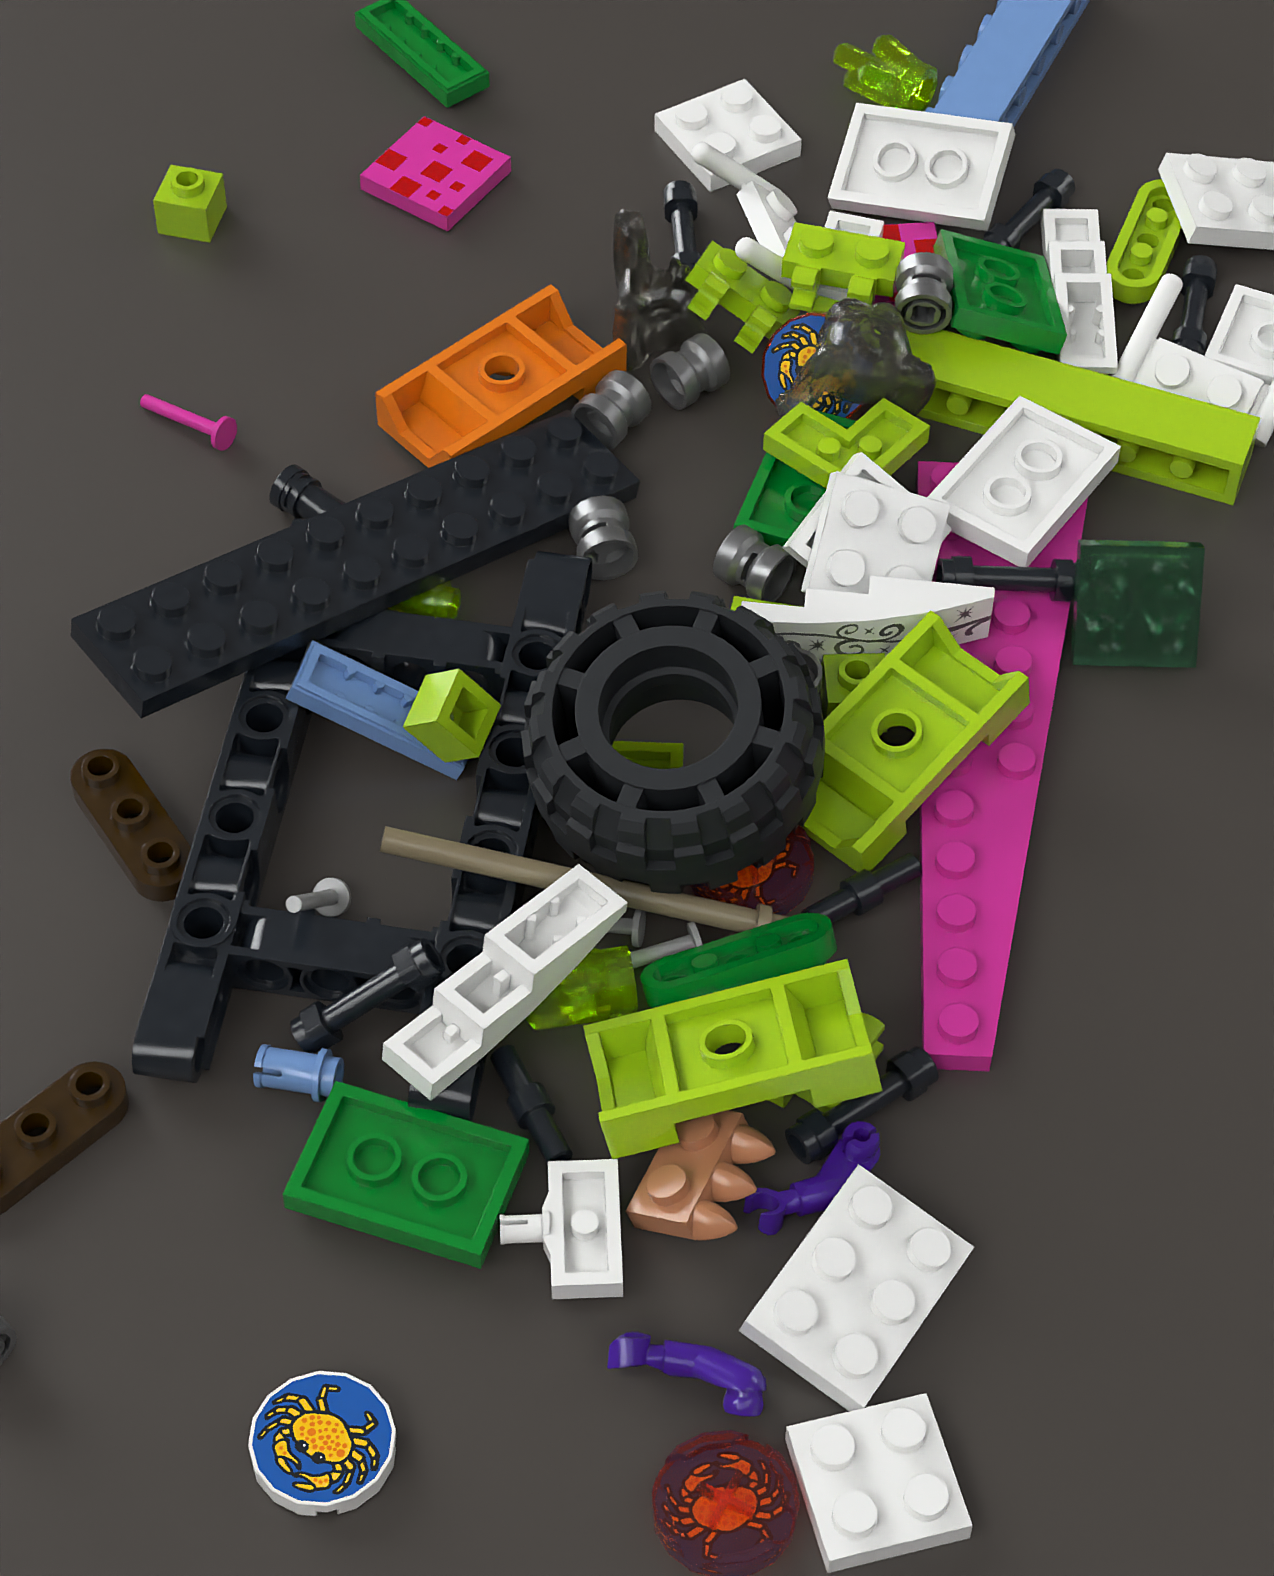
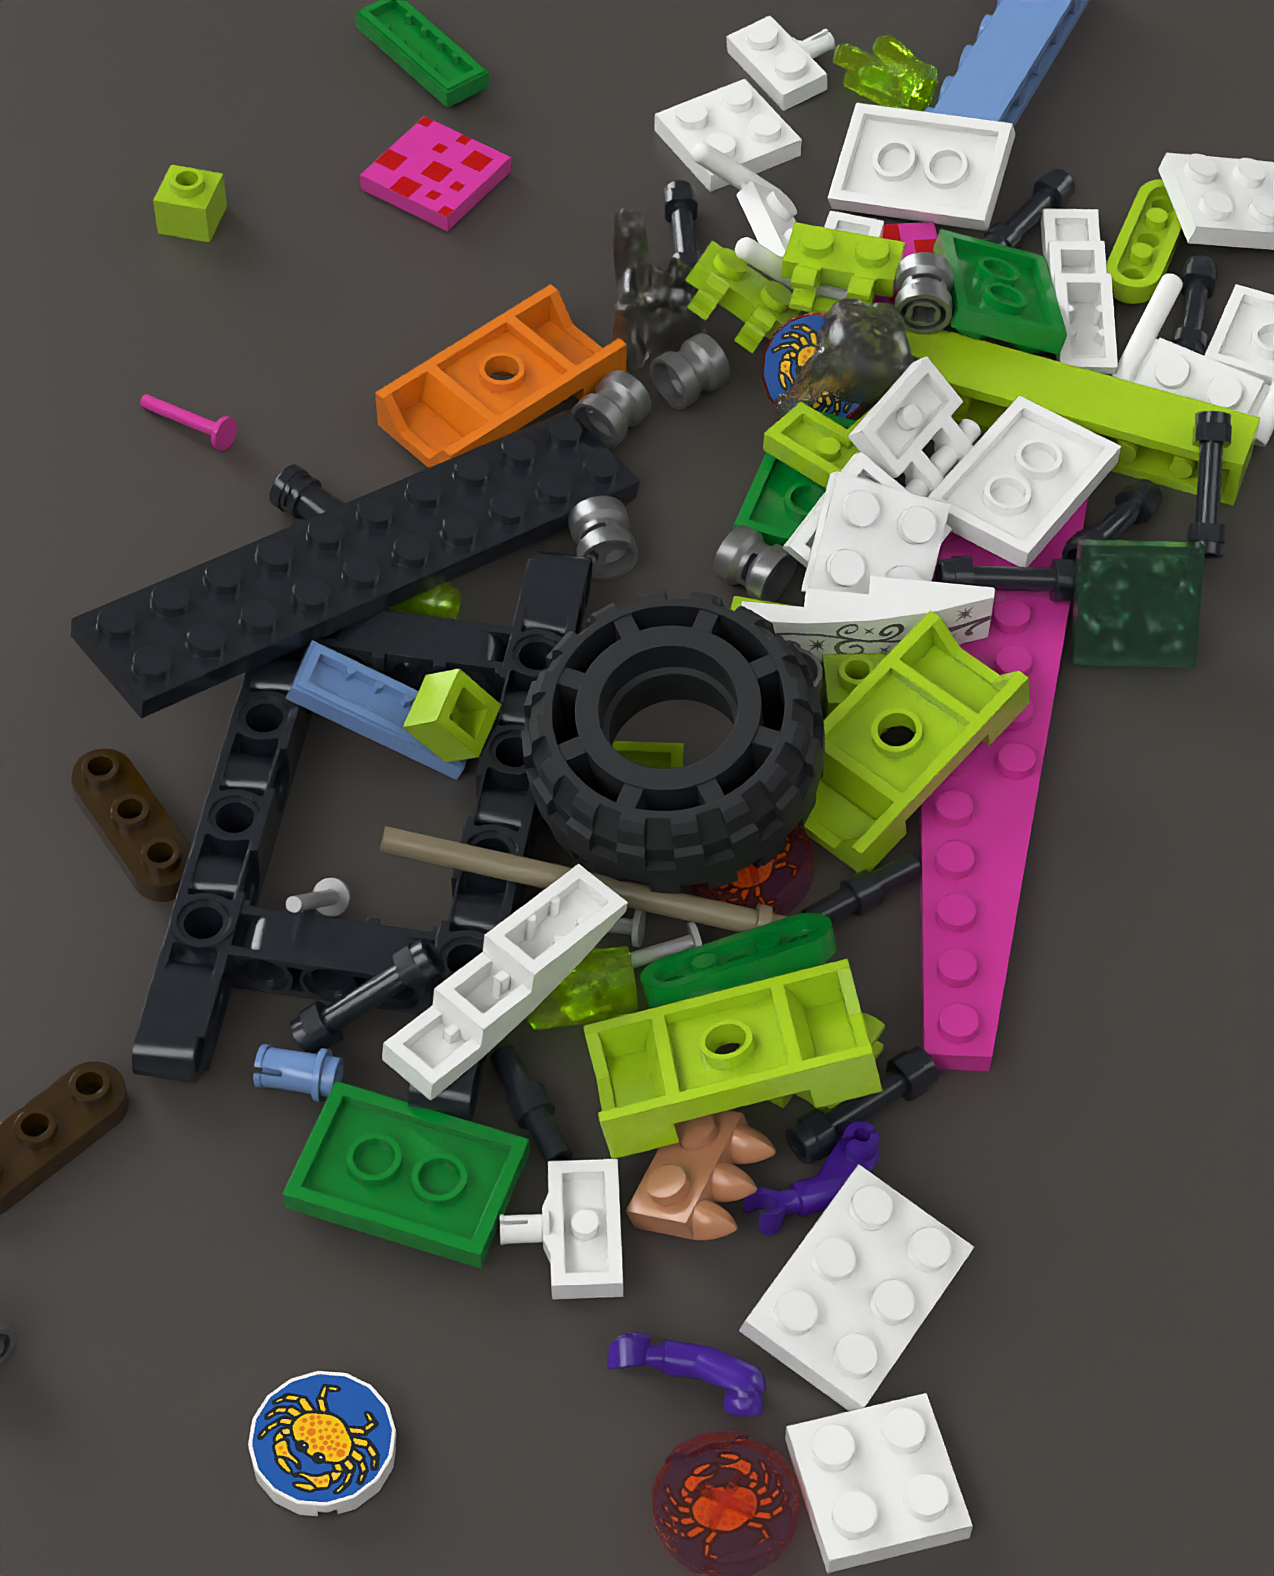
(781, 62): none -> white plate
(907, 419): none -> white plate
(1134, 506): none -> black bar
(1211, 435): none -> black bar

